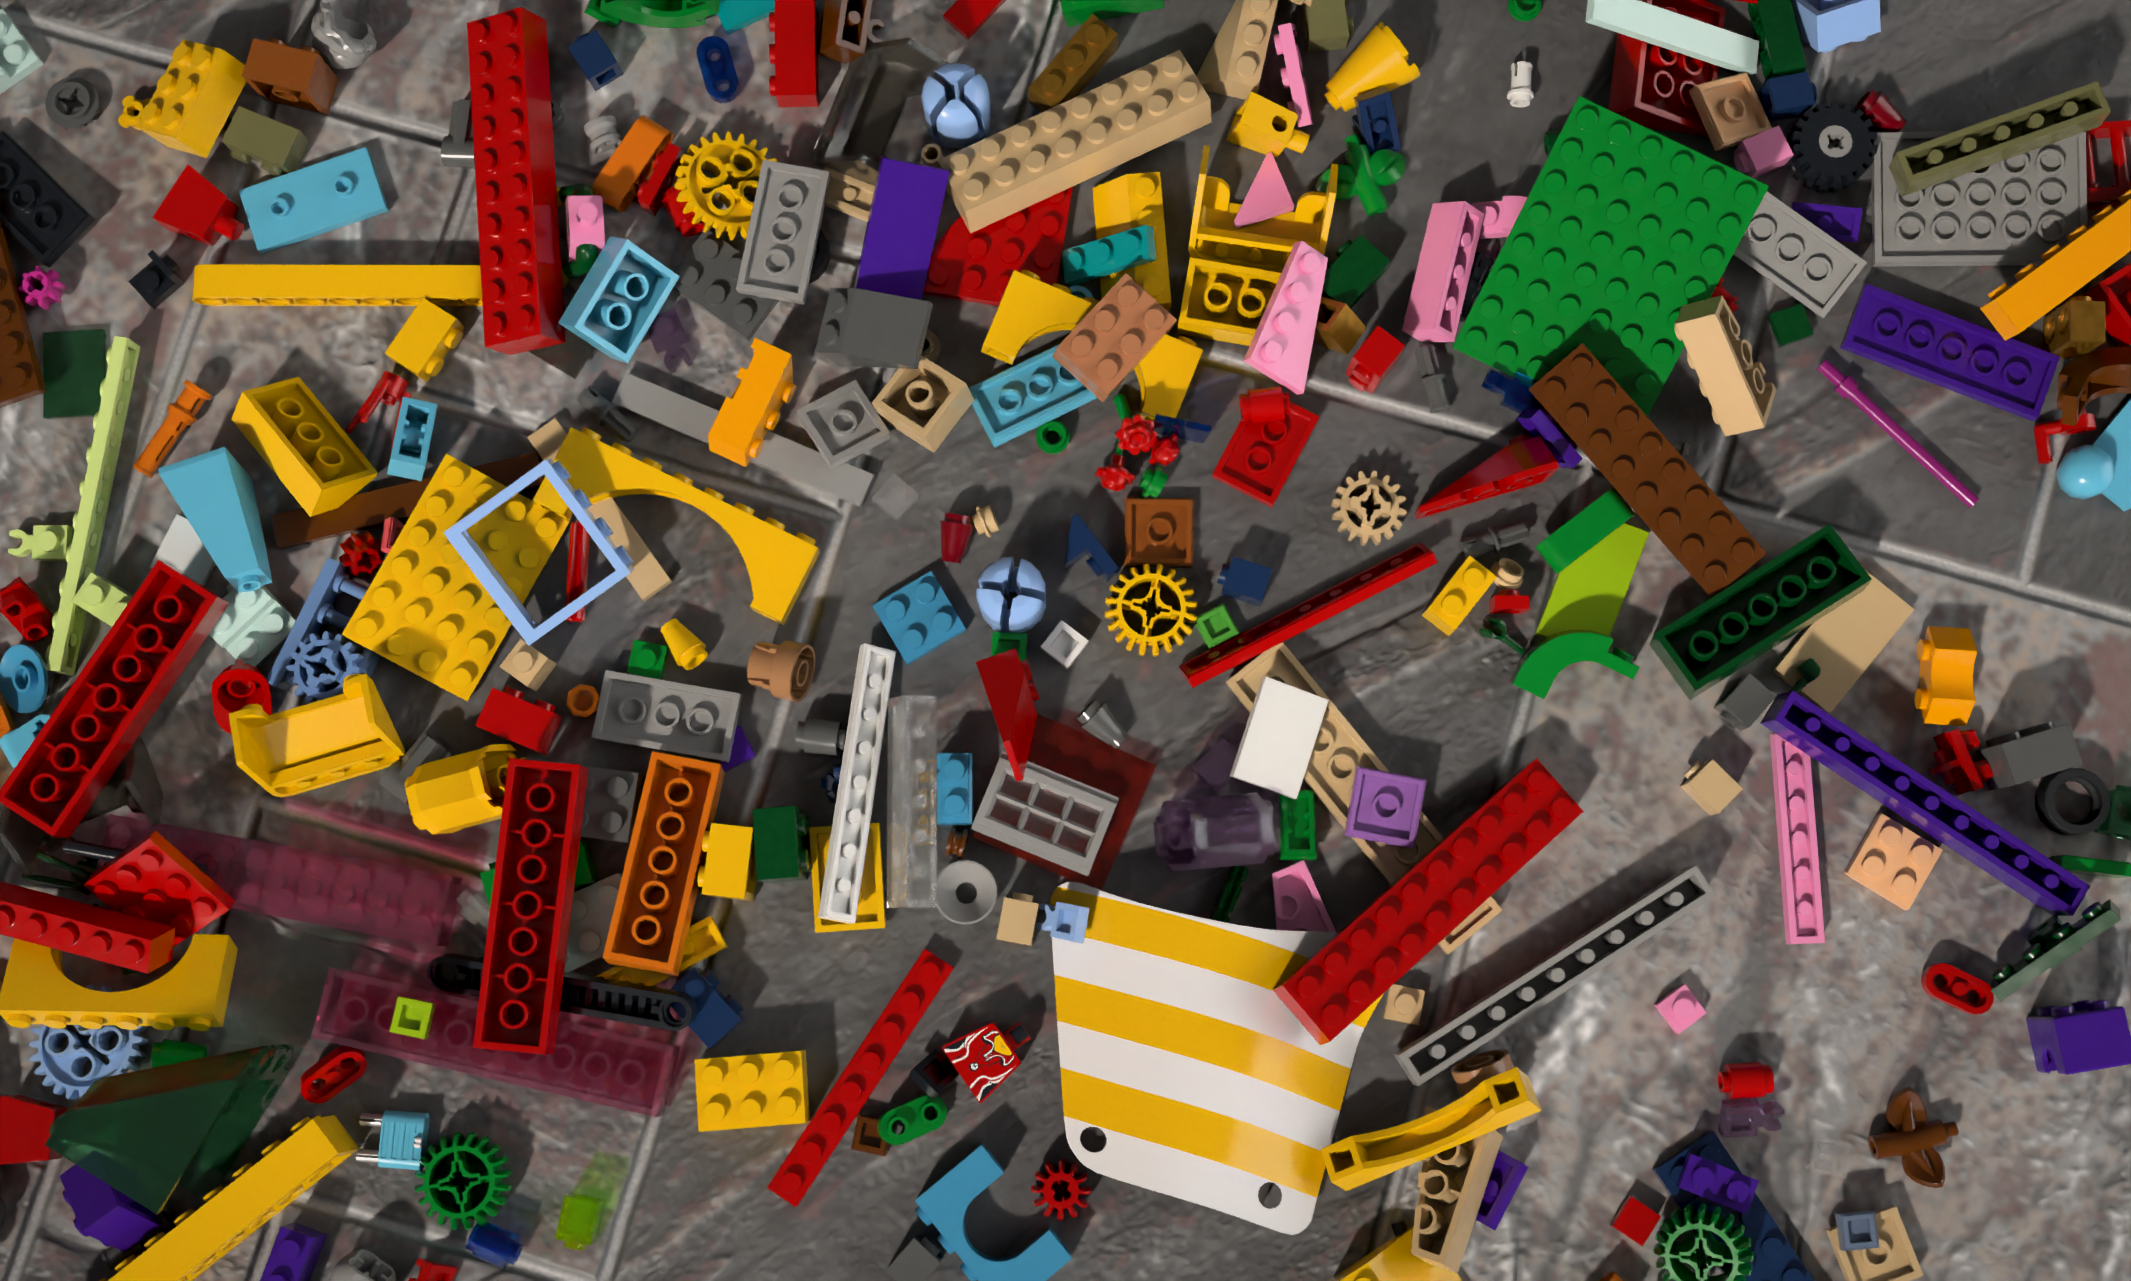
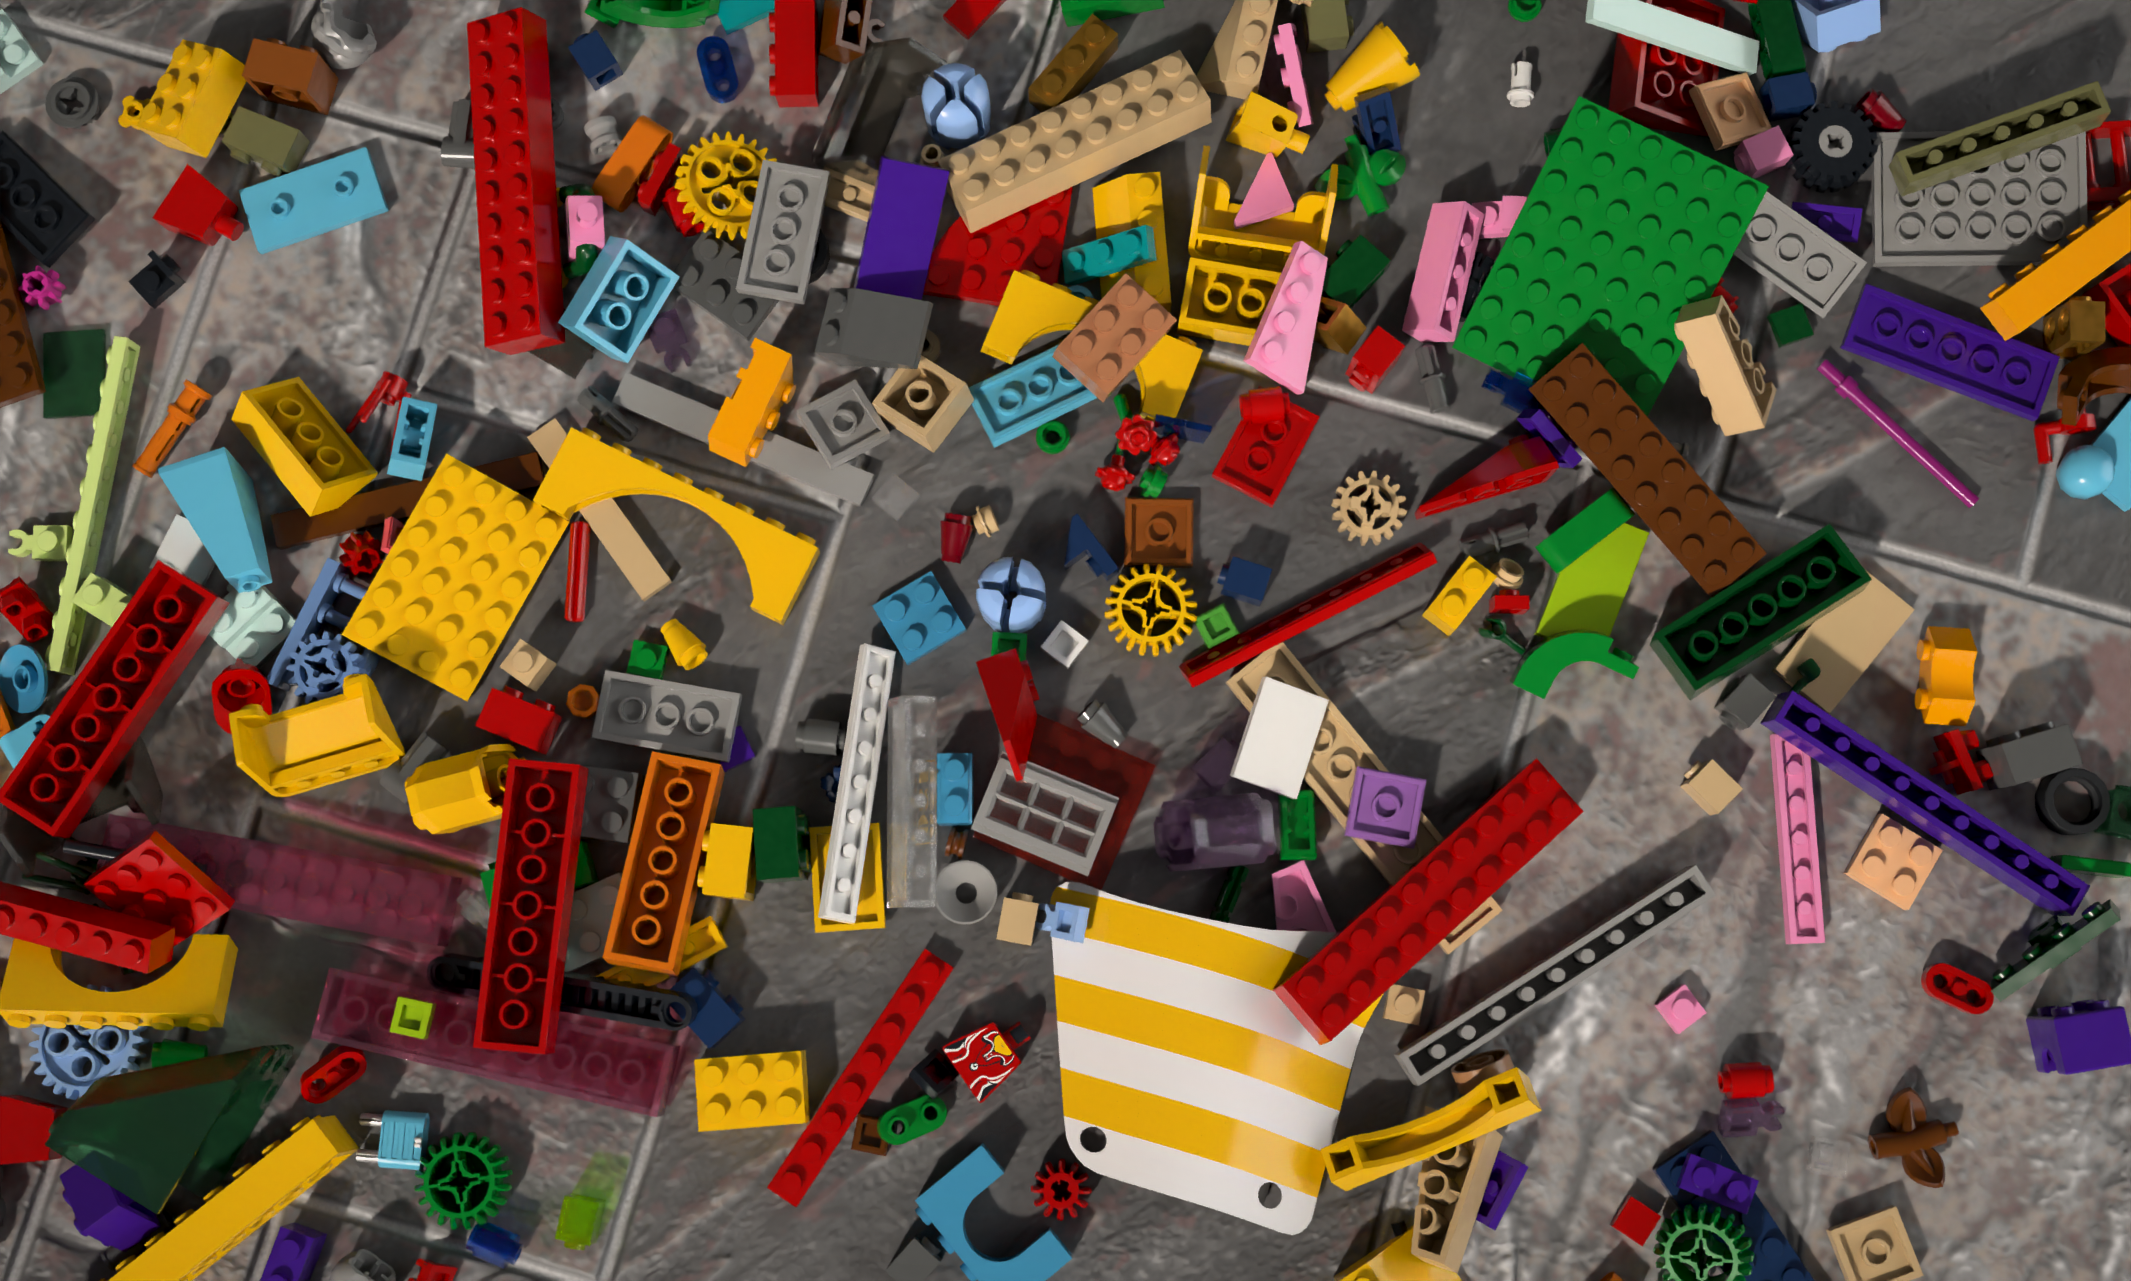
(336, 285): yellow beam -> none
(425, 340): yellow brick -> none
(495, 584): light blue window -> none
(782, 668): medium nougat piece -> none
(1857, 1230): sand blue tile -> none

